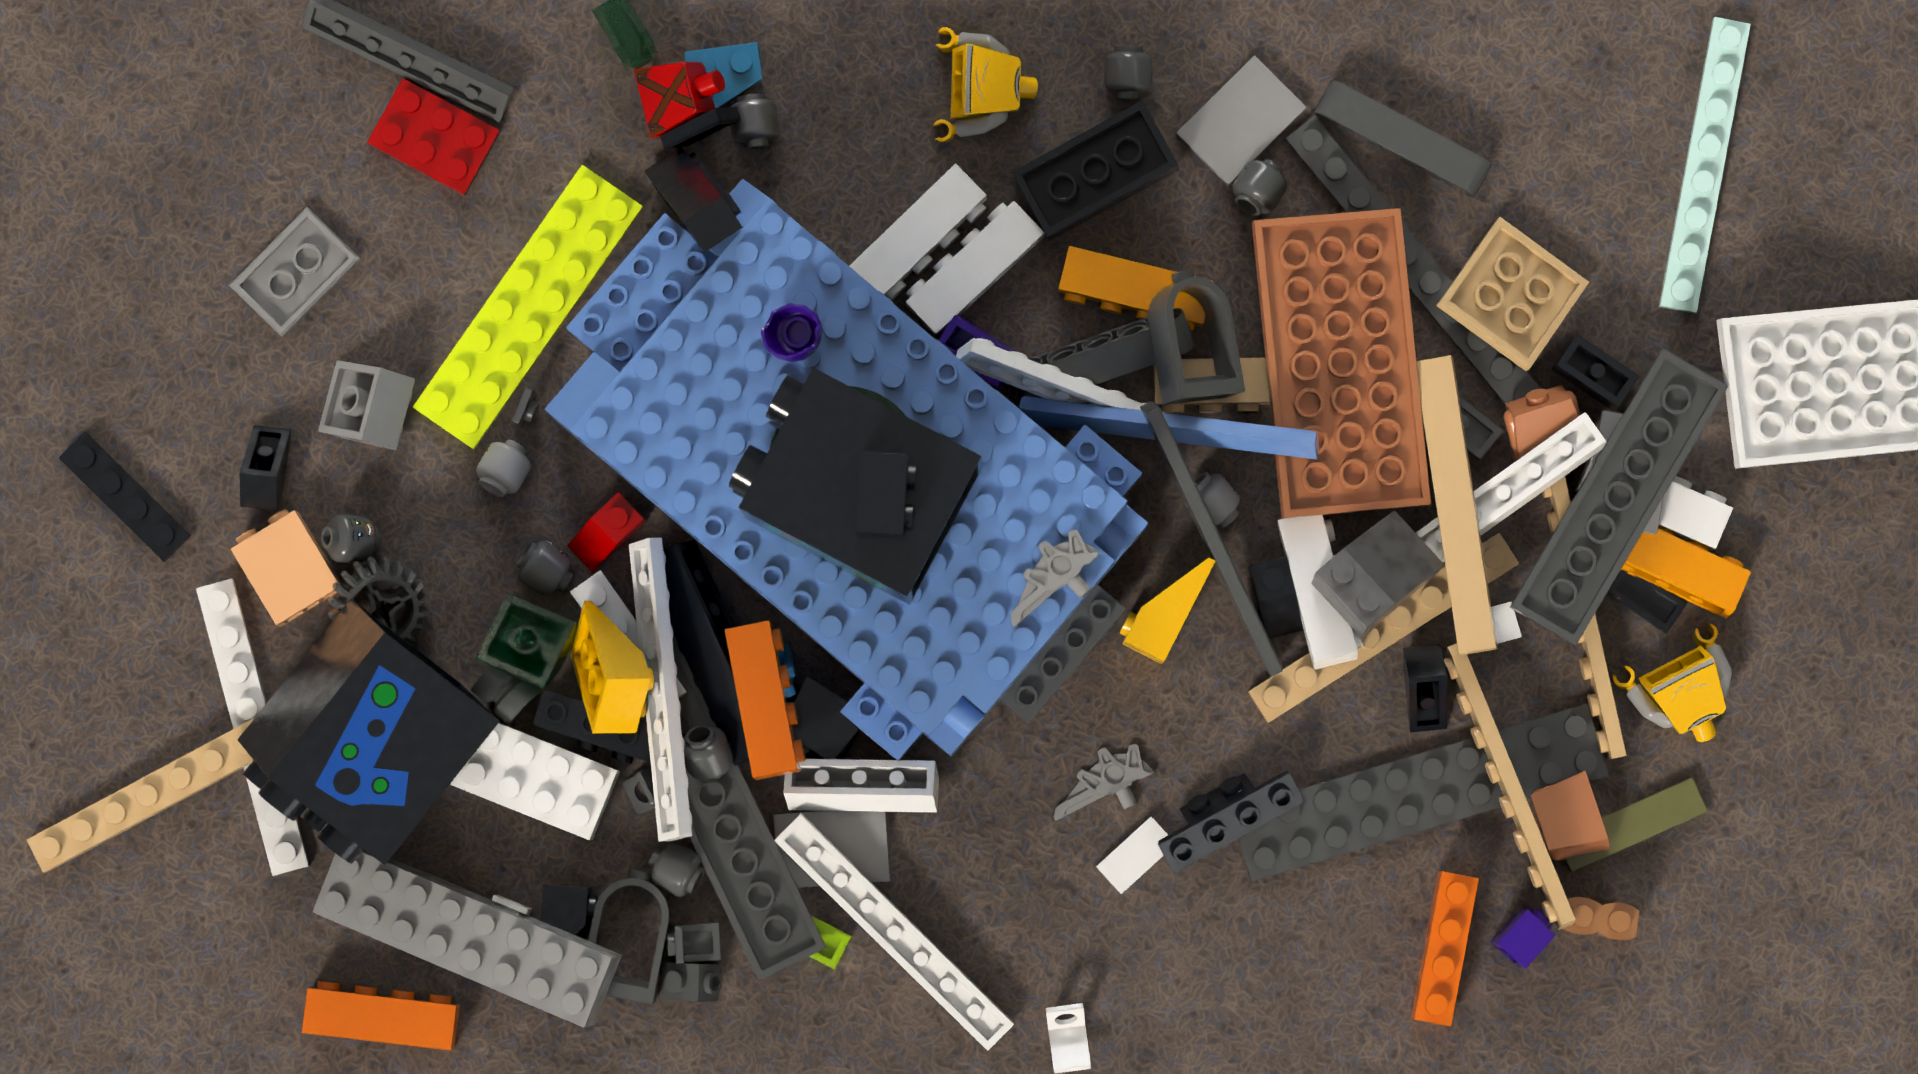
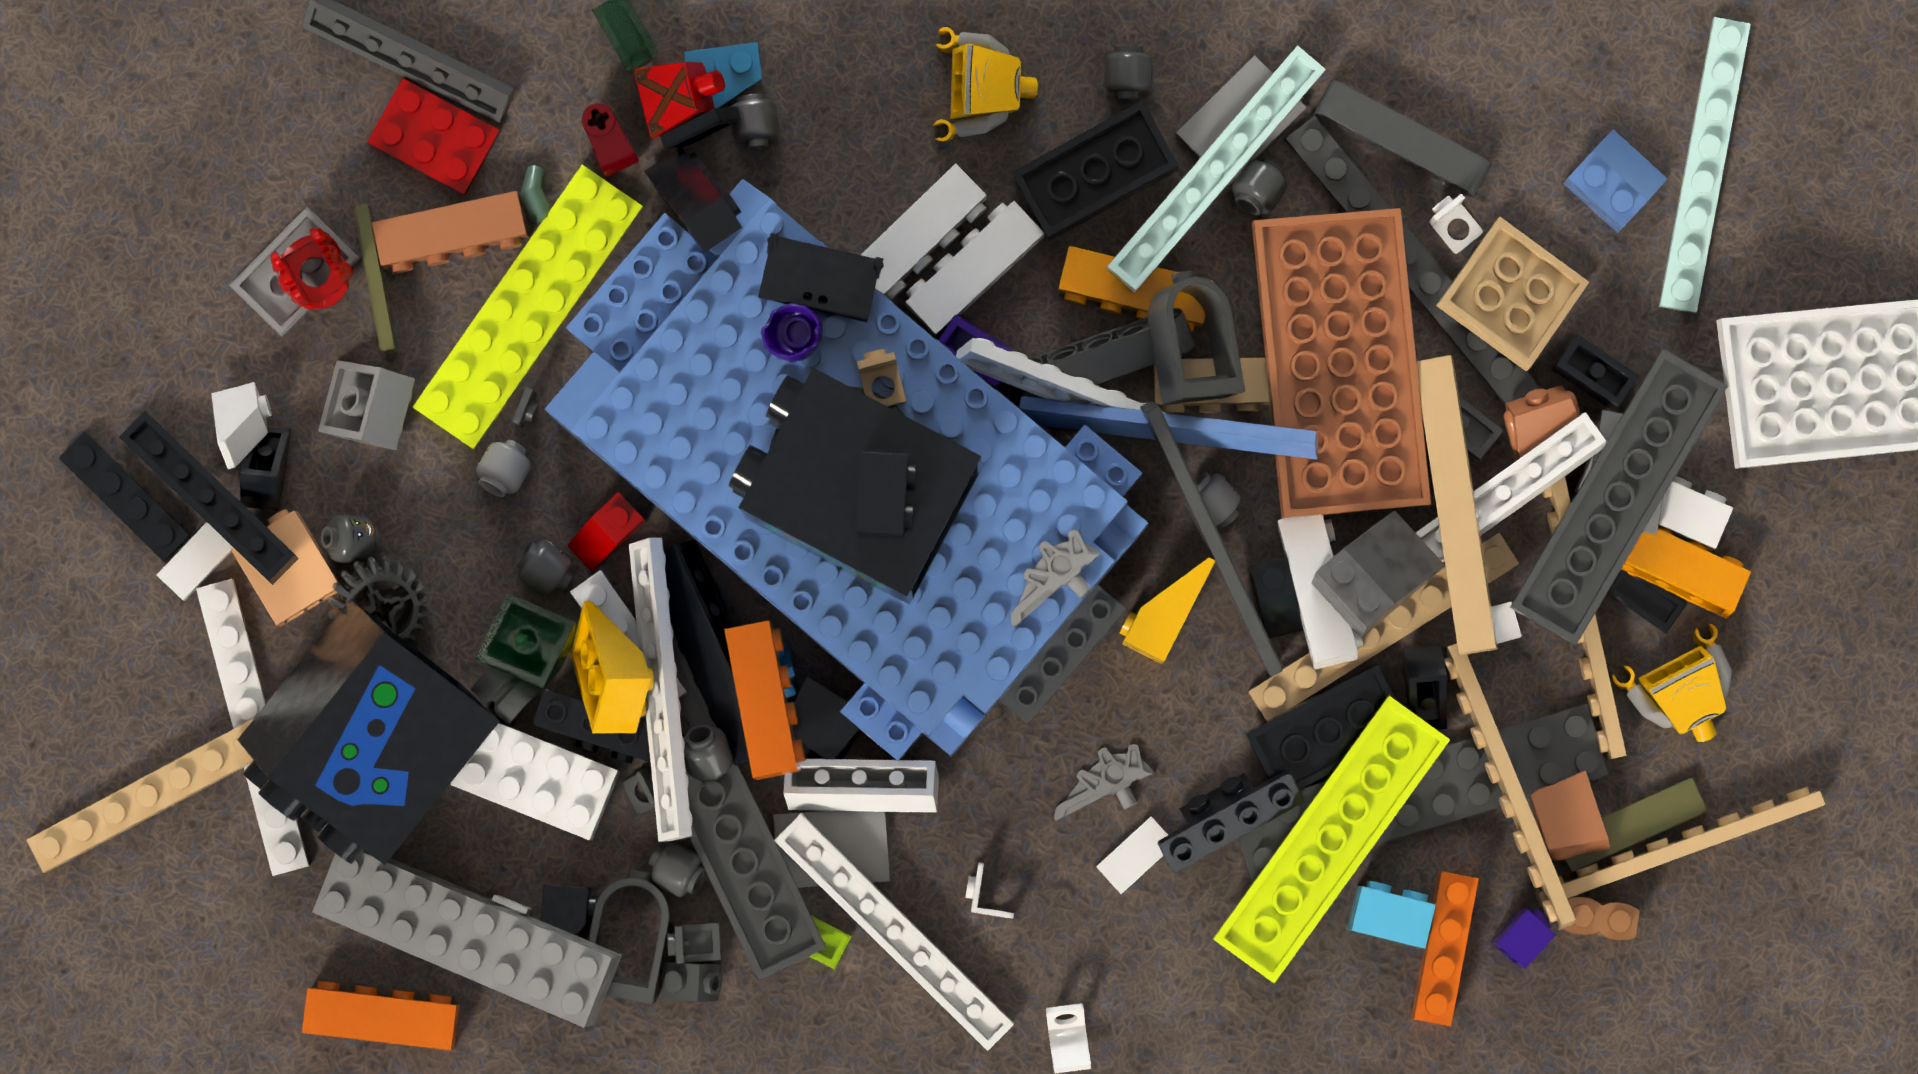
(195, 561): none -> white tile
(208, 497): none -> black plate
(239, 421): none -> white slope
(289, 265): none -> red piece
(375, 280): none -> olive tile
(450, 231): none -> nougat brick
(532, 195): none -> sand green arm
(610, 144): none -> dark red piece
(821, 272): none -> black door
(877, 365): none -> tan bracket
(973, 891): none -> white bracket
(1215, 169): none -> light aqua plate
(1321, 730): none -> black plate
(1331, 839): none -> neon yellow plate
(1391, 916): none -> medium azure brick
(1446, 212): none -> white bracket
(1615, 181): none -> medium blue slope
(1693, 841): none -> tan plate

